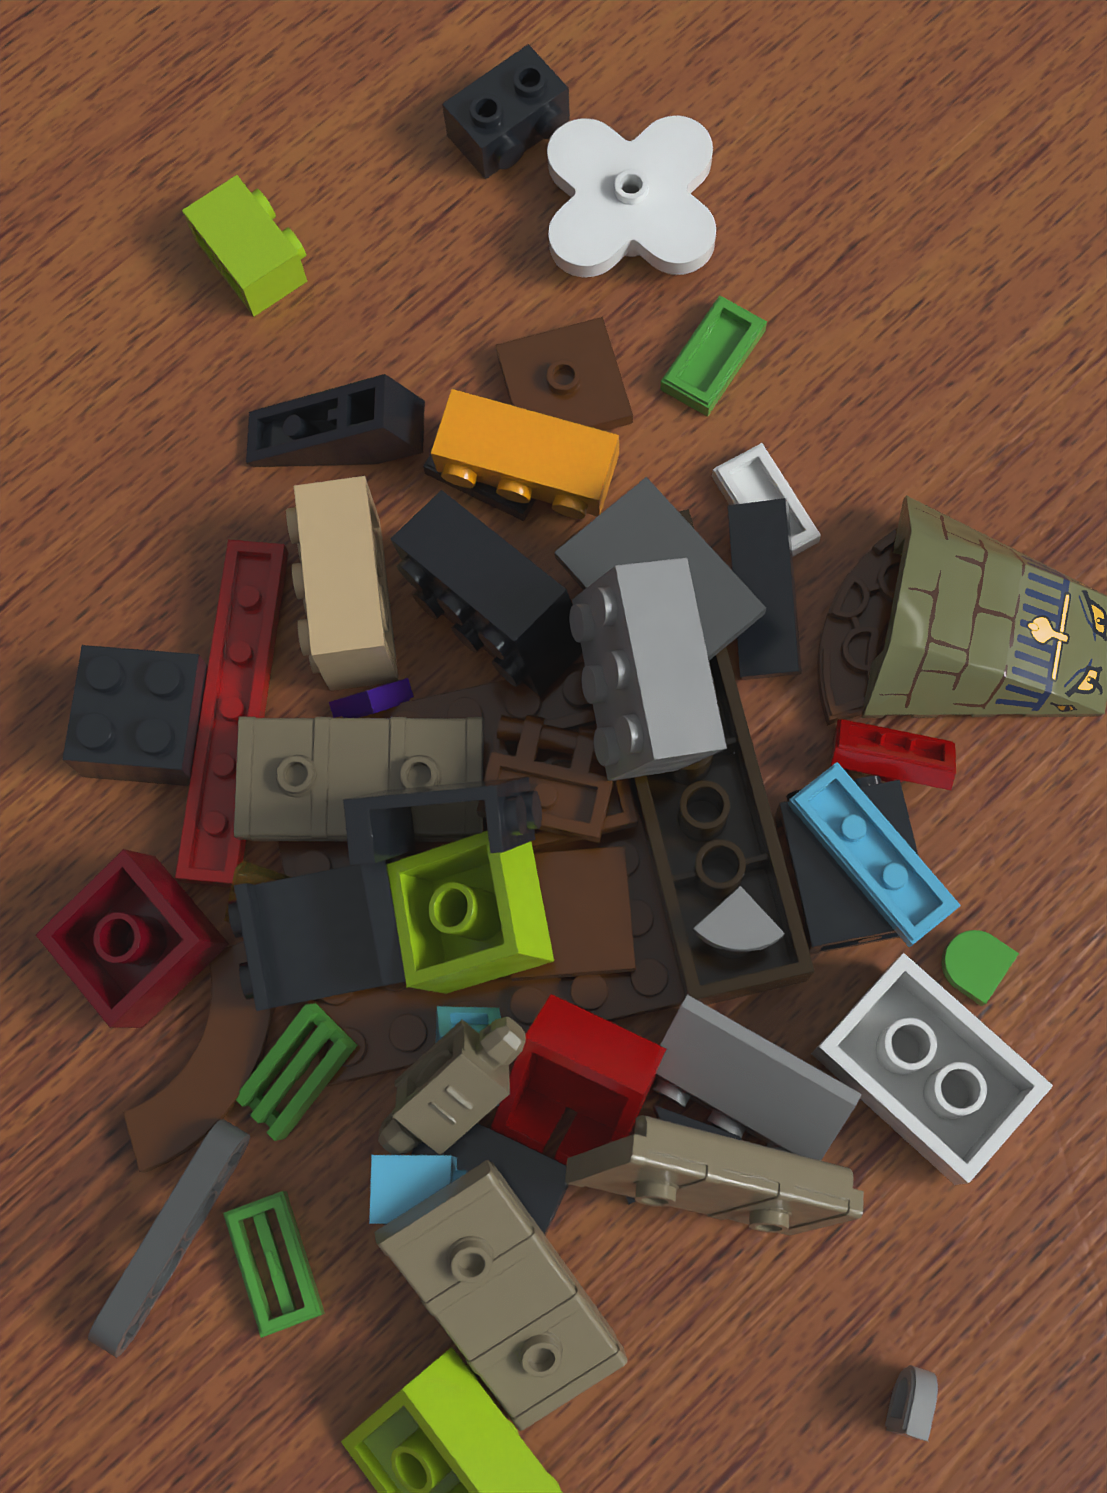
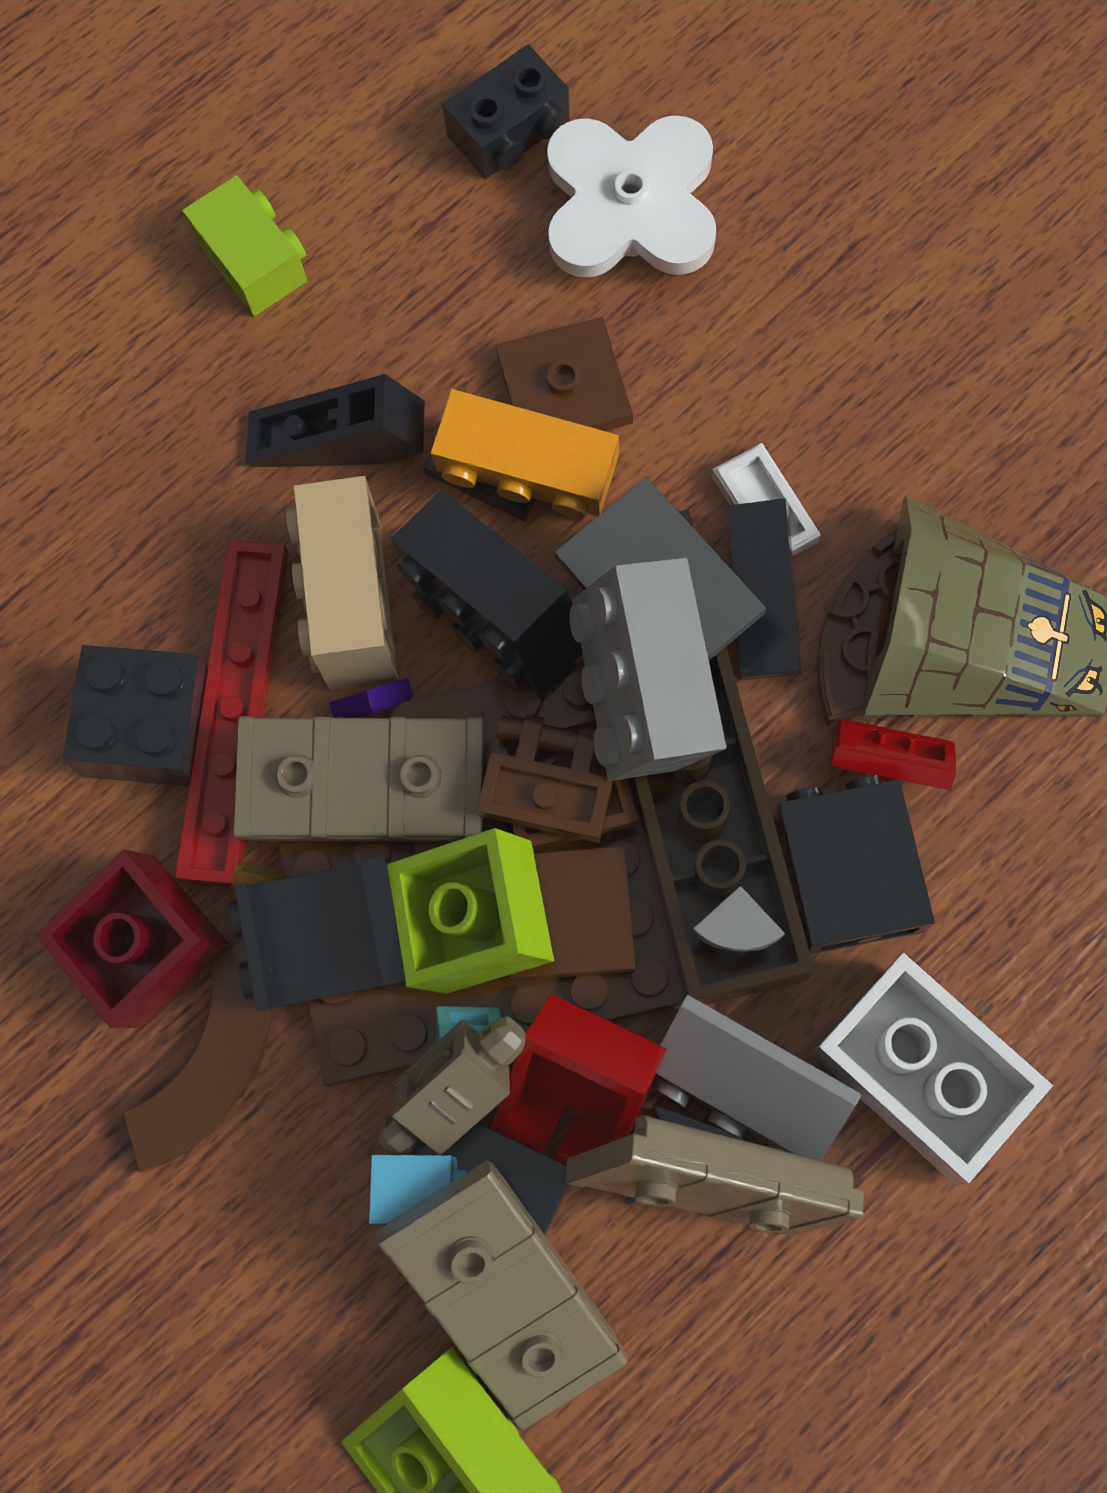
(169, 1238): dark grey beam -> none
(264, 1107): bright green tile -> none
(297, 1254): bright green tile -> none
(382, 823): black panel -> none
(713, 355): bright green tile -> none
(873, 854): medium azure tile -> none
(913, 1403): light grey tile -> none
(976, 964): bright green tile -> none

